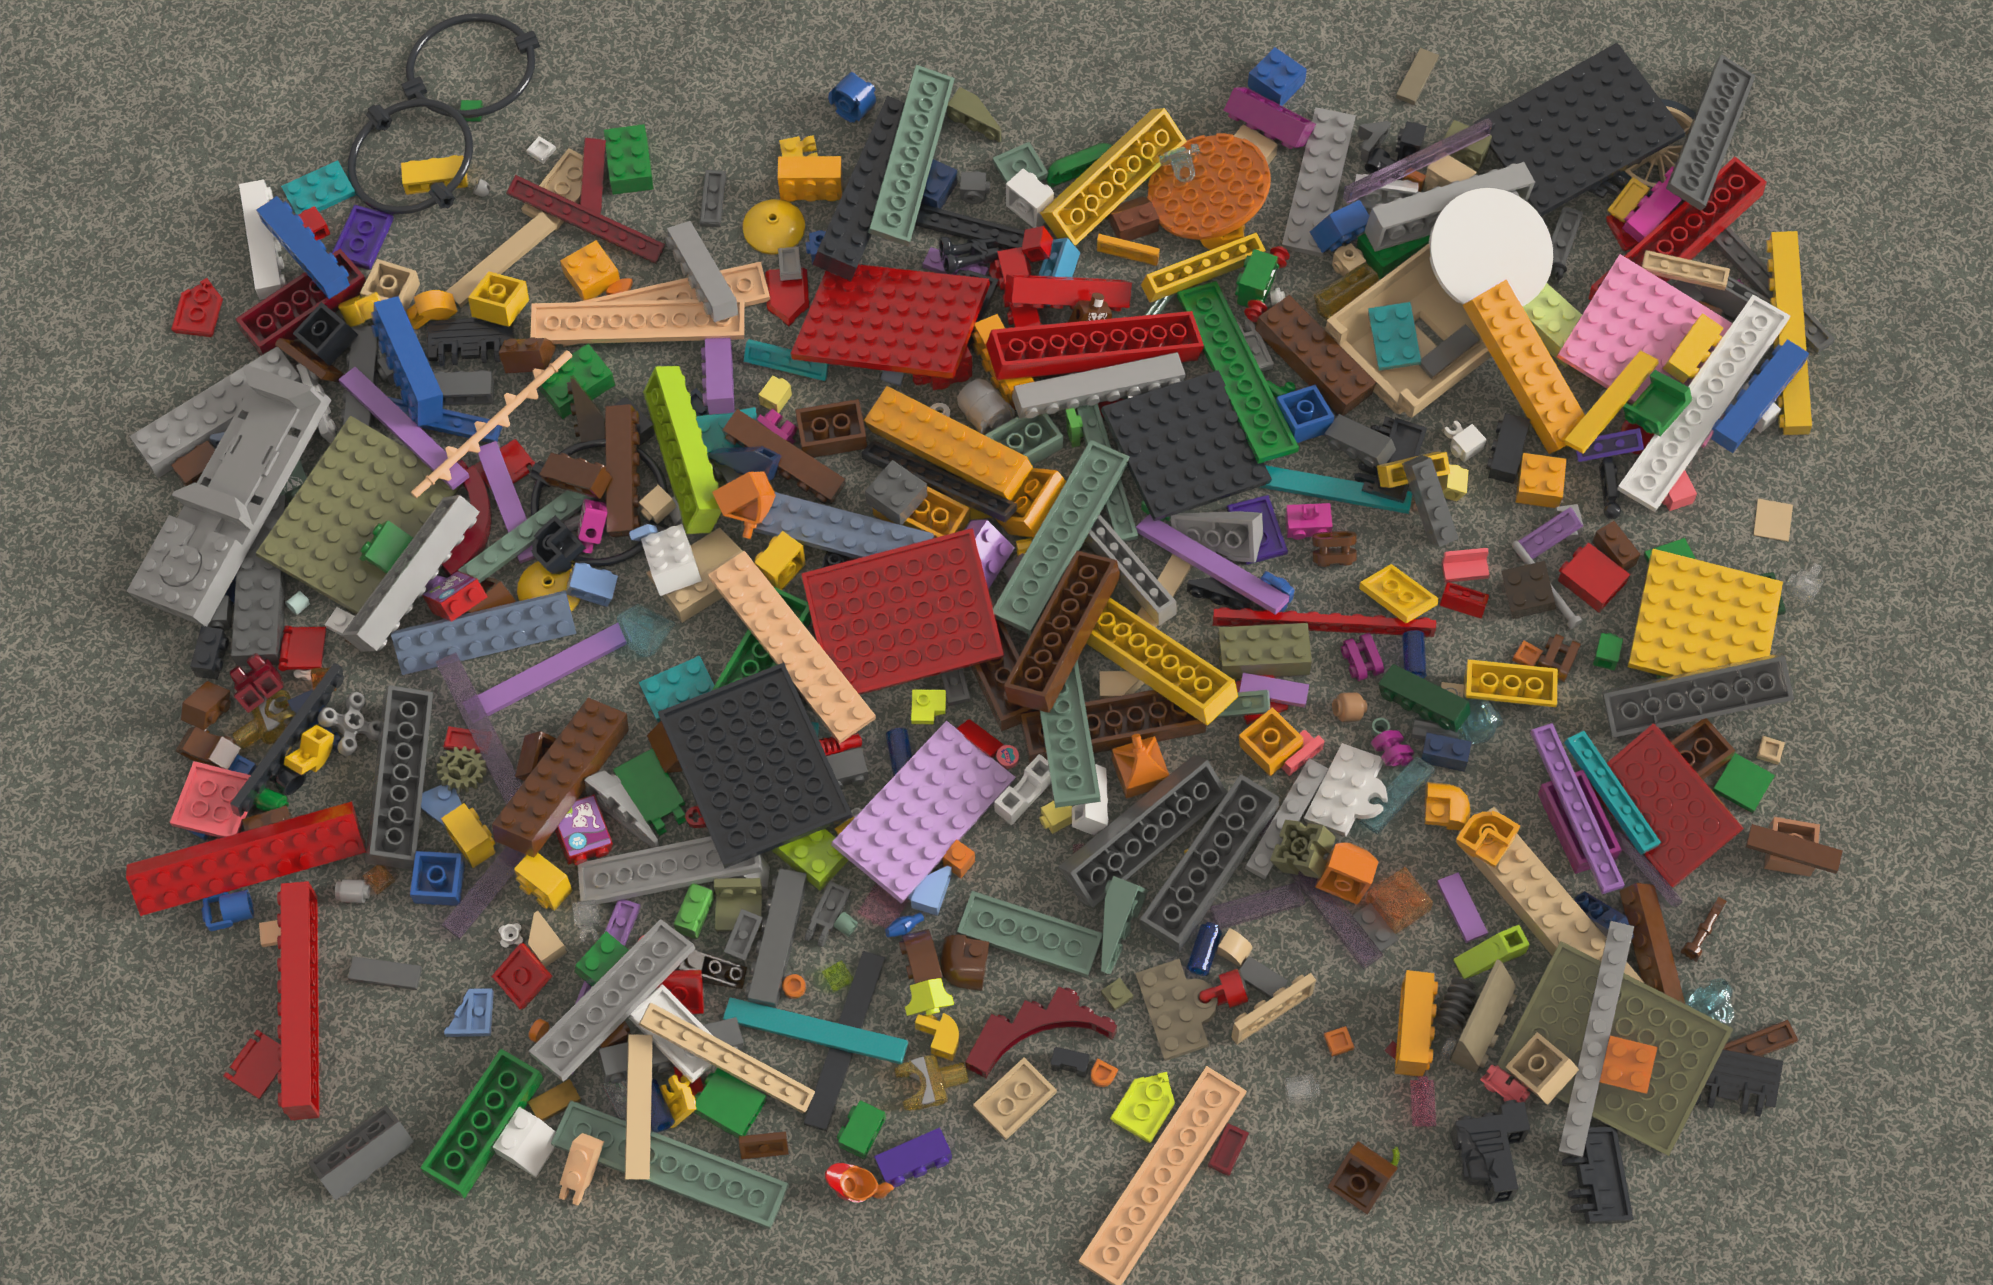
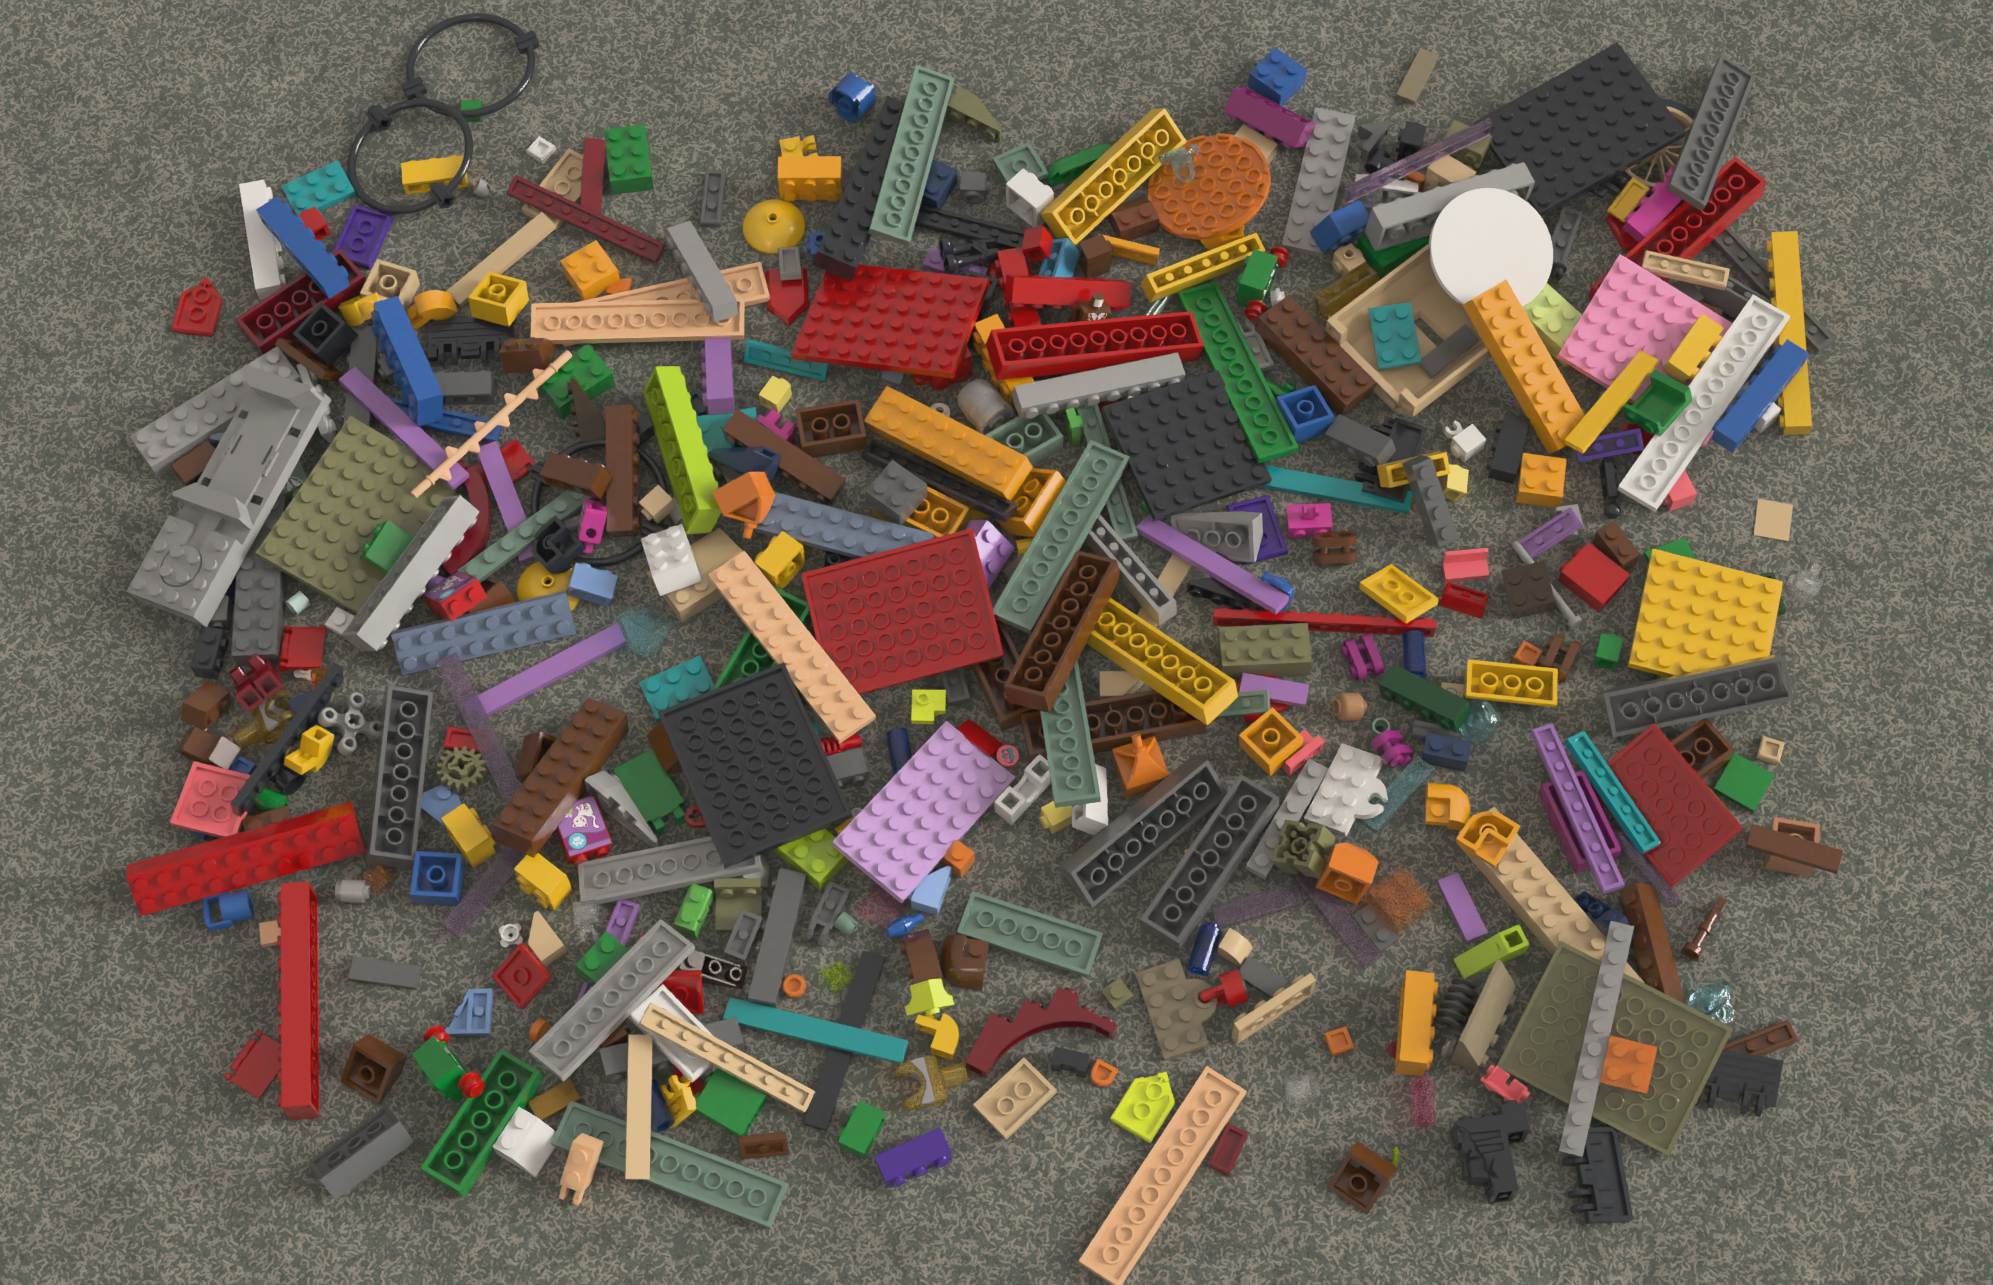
(373, 1068): none -> reddish brown slope
(445, 1068): none -> green brick
(642, 532): light blue tile -> none
(855, 1183): orange hair -> none
(1095, 256): none -> reddish brown brick
(1122, 904): sand green wedge -> none
(1542, 1068): tan brick -> none

